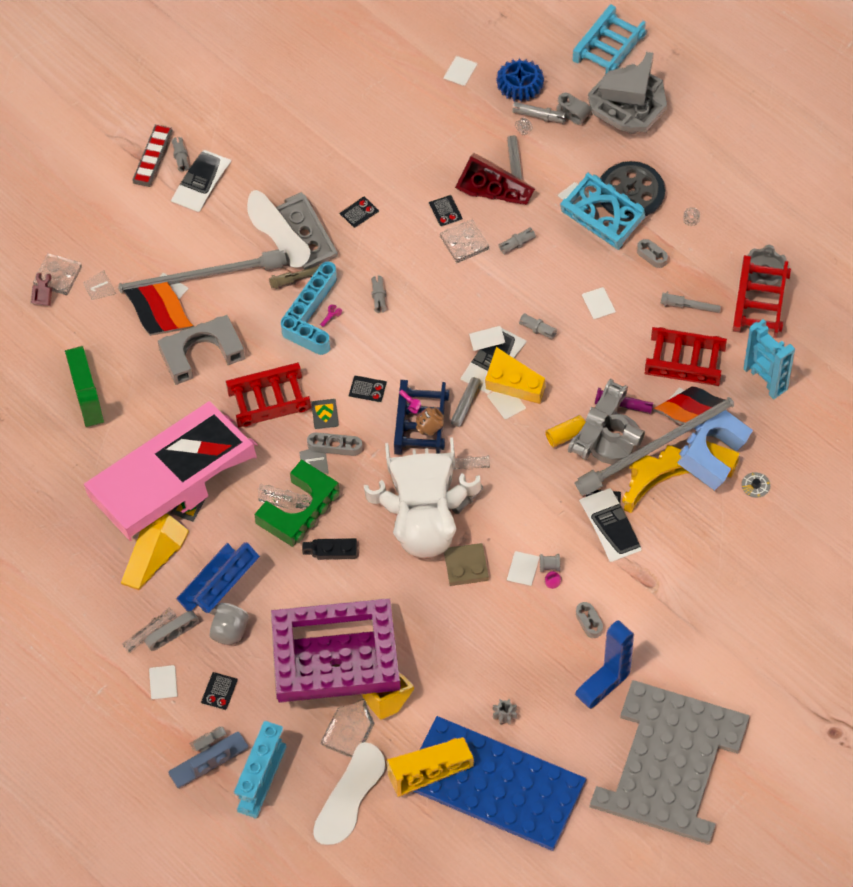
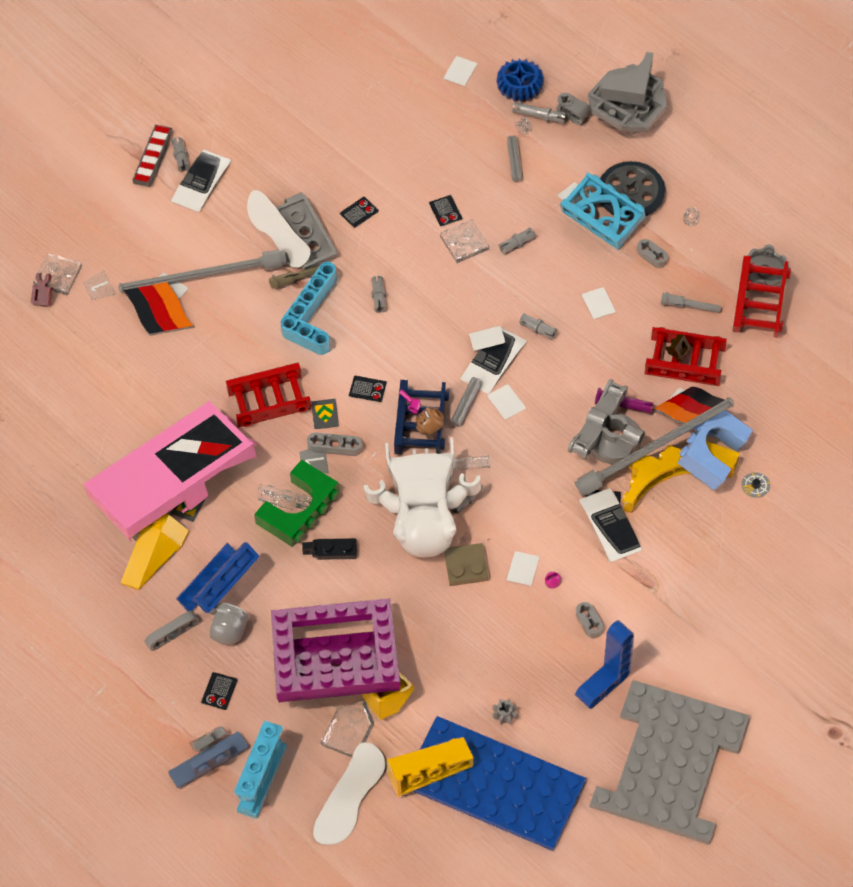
(84, 386): green beam -> none
(156, 623): clear pin -> none
(163, 682): white sticker -> none
(217, 331): light grey arch -> none
(331, 308): dark pink hand -> none
(490, 181): dark red wedge -> none
(514, 378): yellow wedge -> none
(549, 562): light grey bush -> none
(564, 431): yellow pin -> none
(600, 29): medium azure fence -> none
(679, 347): none -> dark brown tile
(769, 359): medium azure fence -> none

